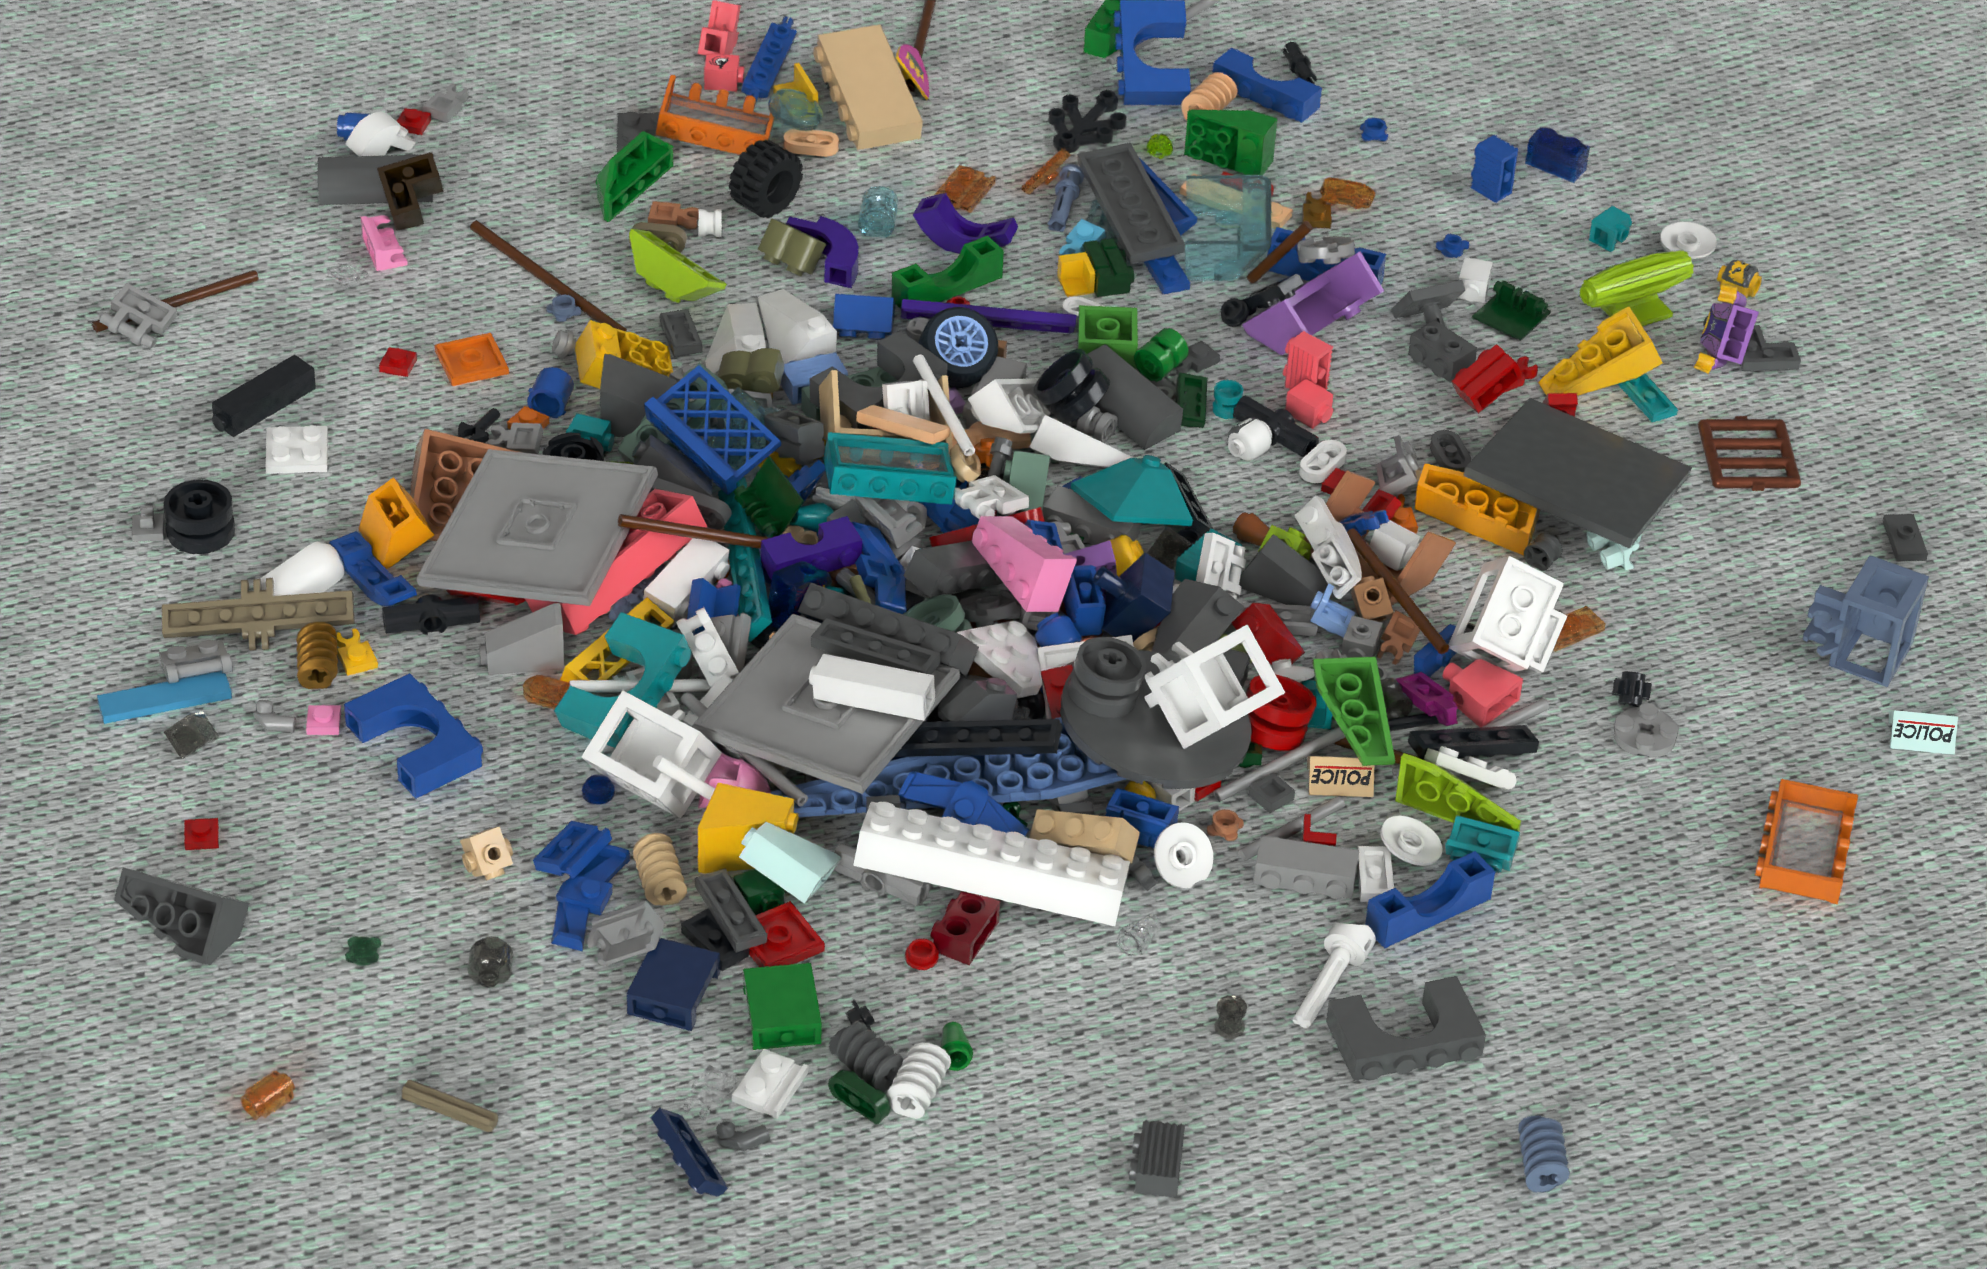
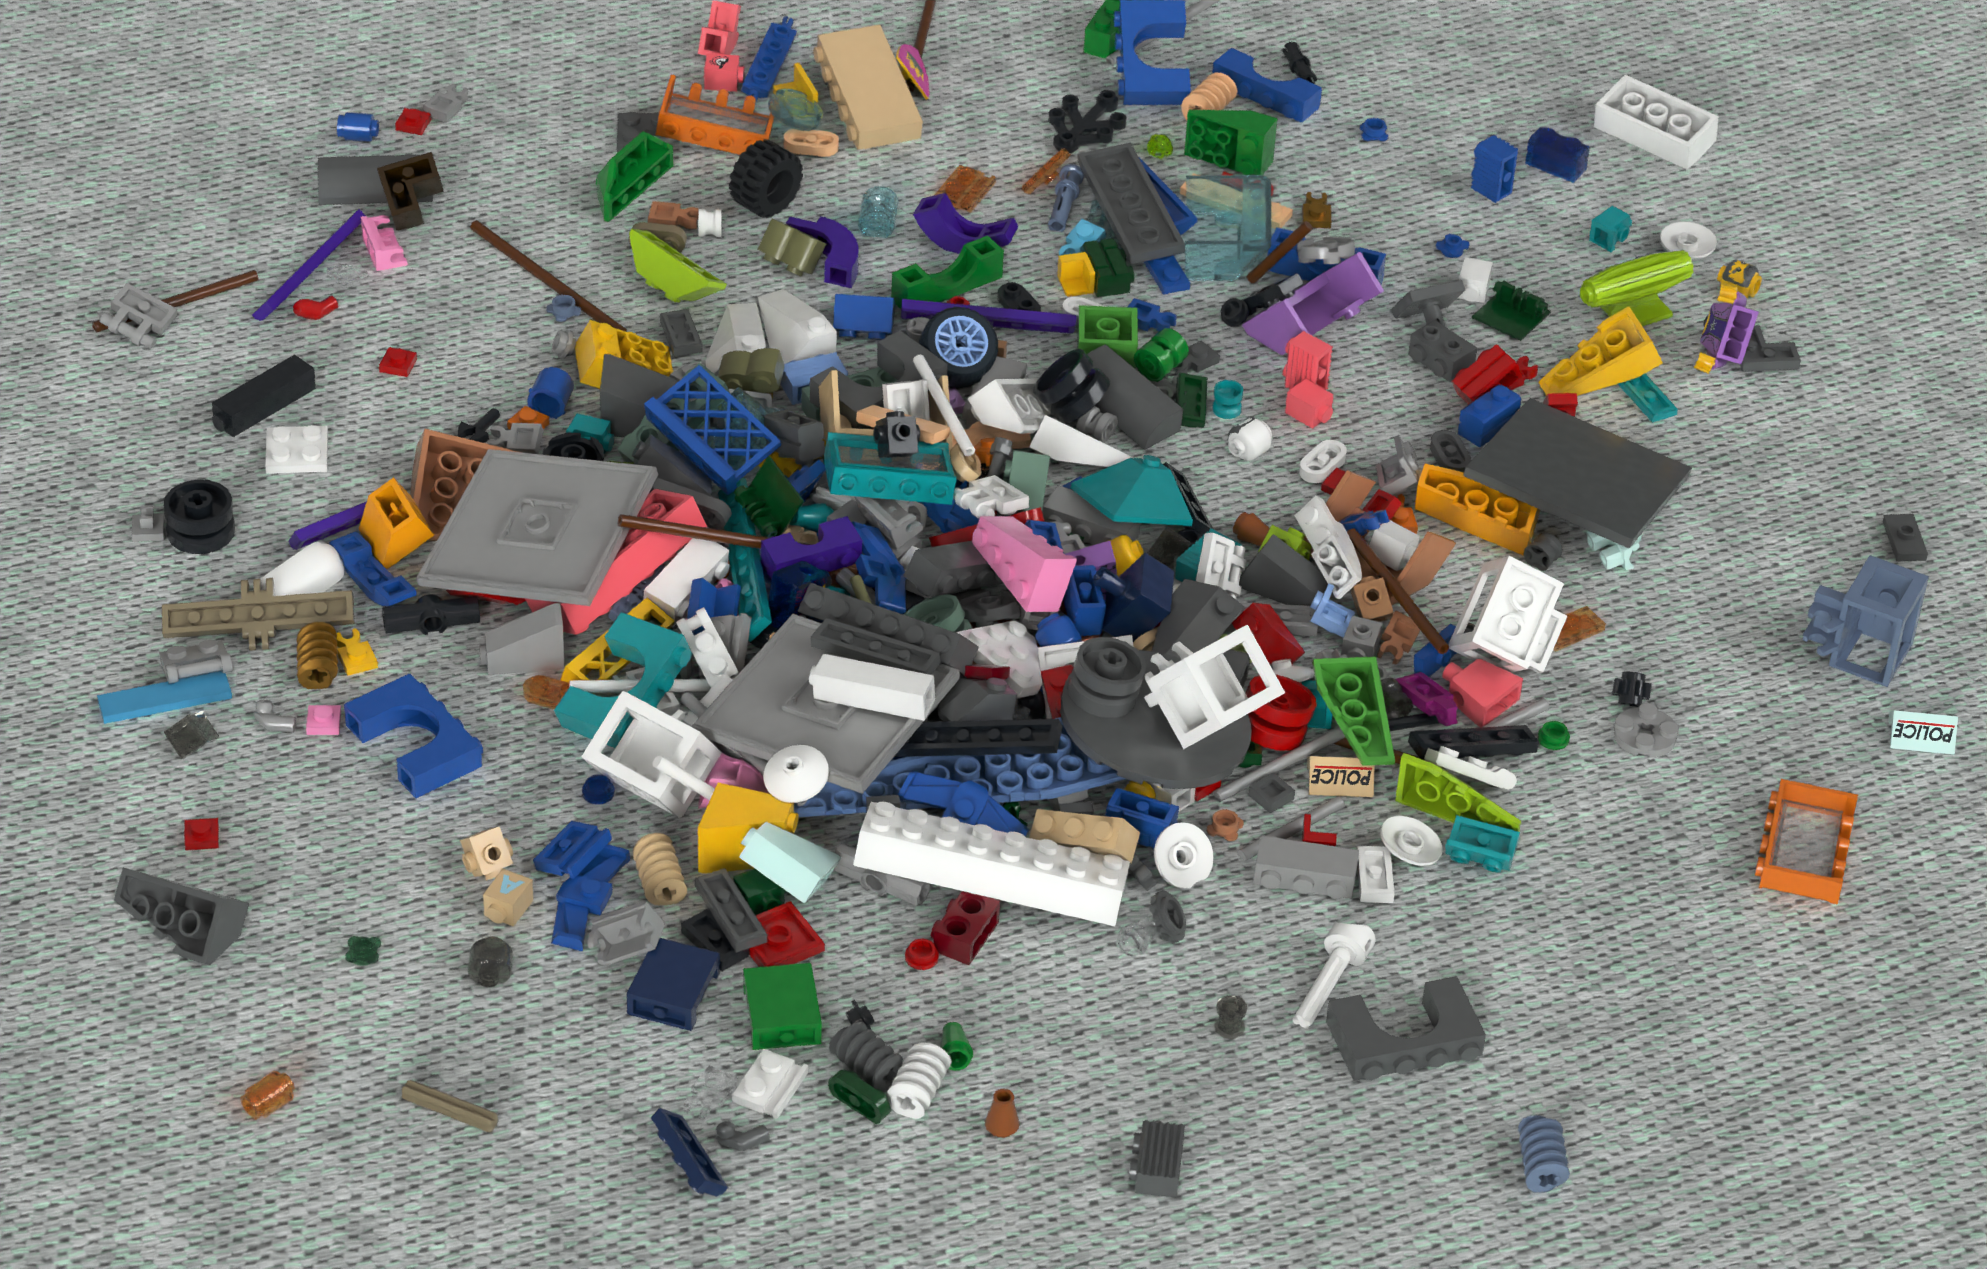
(308, 266): none -> dark purple tile
(315, 310): none -> red arm
(327, 527): none -> dark purple tile
(376, 135): white brick -> none
(471, 359): orange tile -> none
(508, 897): none -> tan brick
(799, 783): none -> white dish
(896, 435): none -> black brick
(987, 671): none -> dark red tile
(1002, 1116): none -> dark orange cone
(1017, 297): none -> black plate
(1150, 316): none -> blue plate
(1168, 916): none -> dark grey gear
(1281, 425): black piece -> none
(1347, 193): clear orange plate -> none
(1460, 888): blue arch -> none
(1488, 415): none -> blue brick
(1554, 735): none -> green plate
(1656, 122): none -> white brick
(1741, 423): copper bar -> none

